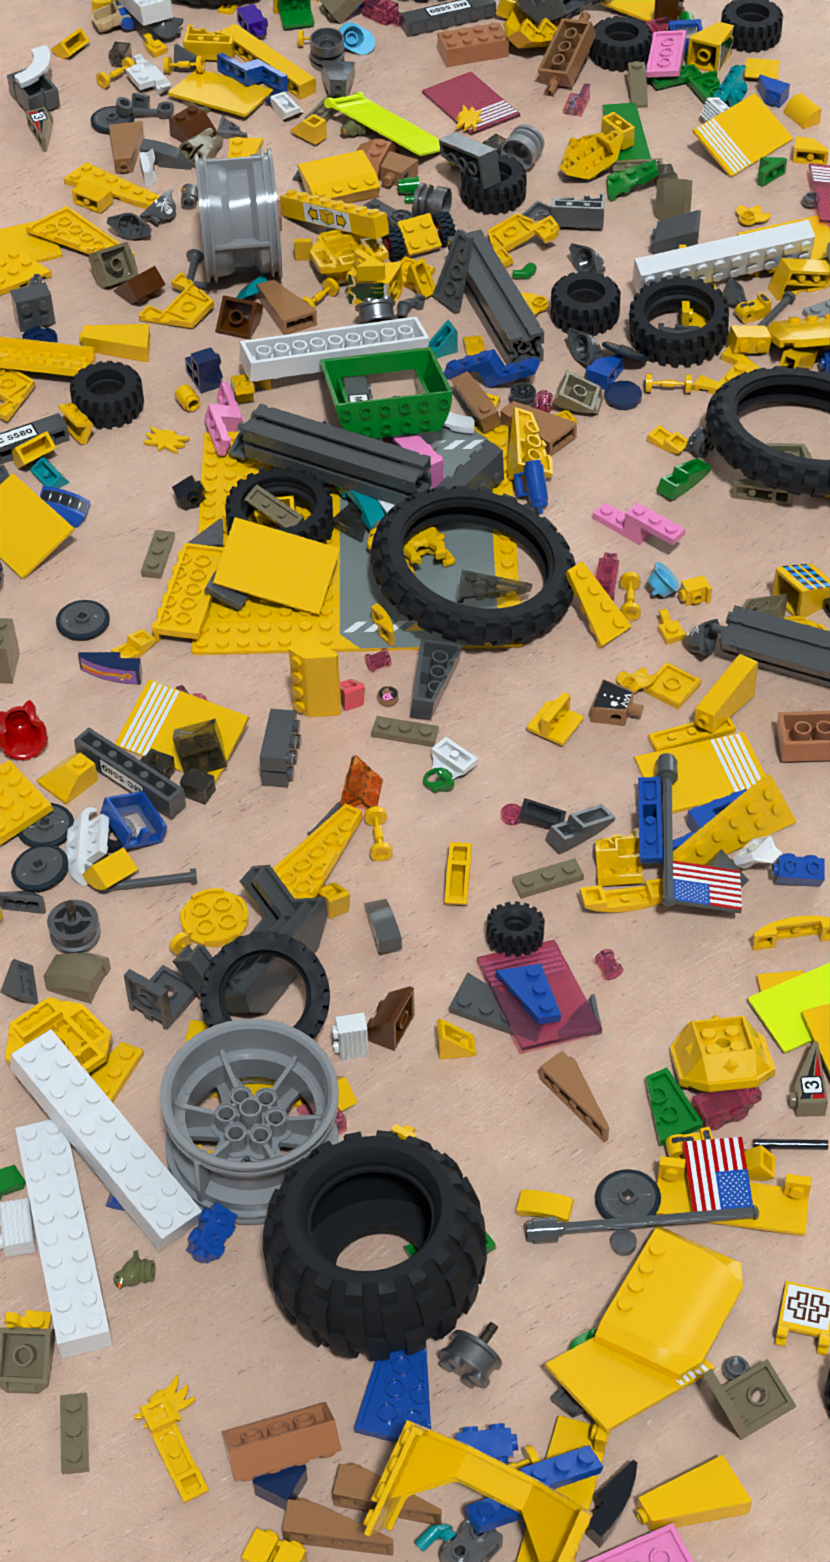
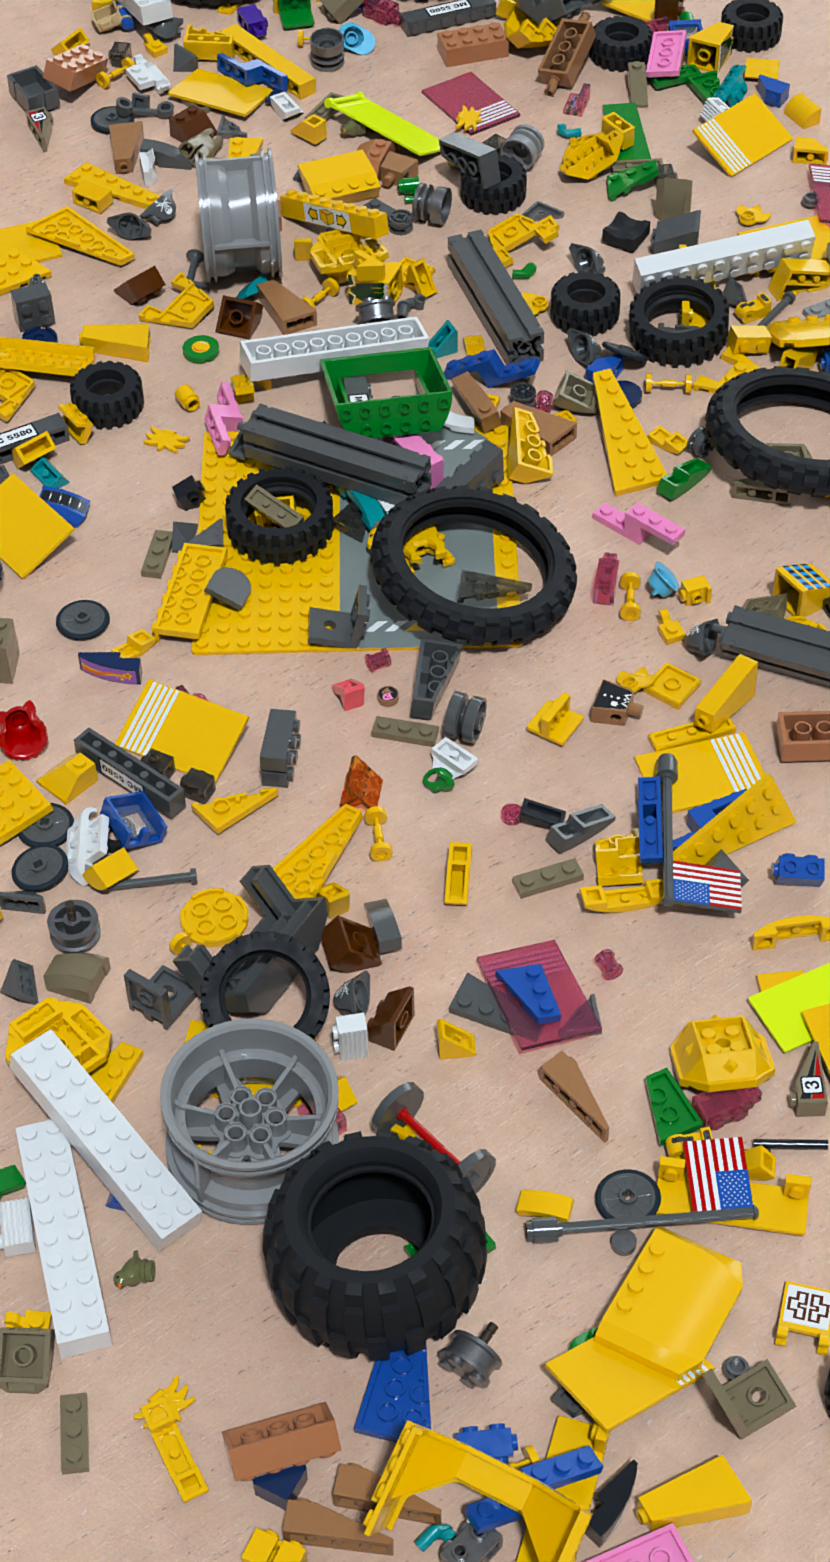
(39, 67): white tile -> none
(75, 67): none -> nougat brick
(113, 265): dark tan slope -> none
(168, 65): yellow wheel -> none
(182, 534): none -> dark grey slope
(189, 195): flat silver piece -> none
(200, 349): none -> green tile
(200, 746): clear smoke slope -> none
(204, 369): dark blue brick -> none
(210, 1234): blue brick -> none
(231, 809): none -> yellow wing
(276, 566): yellow piece -> none
(314, 678): yellow slope -> none
(328, 815): dark grey piece -> none
(338, 76): dark grey slope -> none
(346, 626): none -> dark grey bracket
(350, 946): none -> reddish brown slope
(354, 995): none -> dark grey hat
(384, 624): yellow slope -> none
(401, 1107): none -> dark grey piece
(419, 235): plate -> none
(454, 272): dark grey wing -> none
(465, 717): none -> dark grey wheel
(515, 917): black tyre -> none
(535, 484): blue piece -> none
(568, 133): none -> teal arm
(579, 212): dark grey wedge -> none
(602, 613): yellow wing -> none
(626, 232): none -> black brick
(629, 451): none -> yellow wing
(757, 851): white slope -> none
(771, 169): green slope -> none

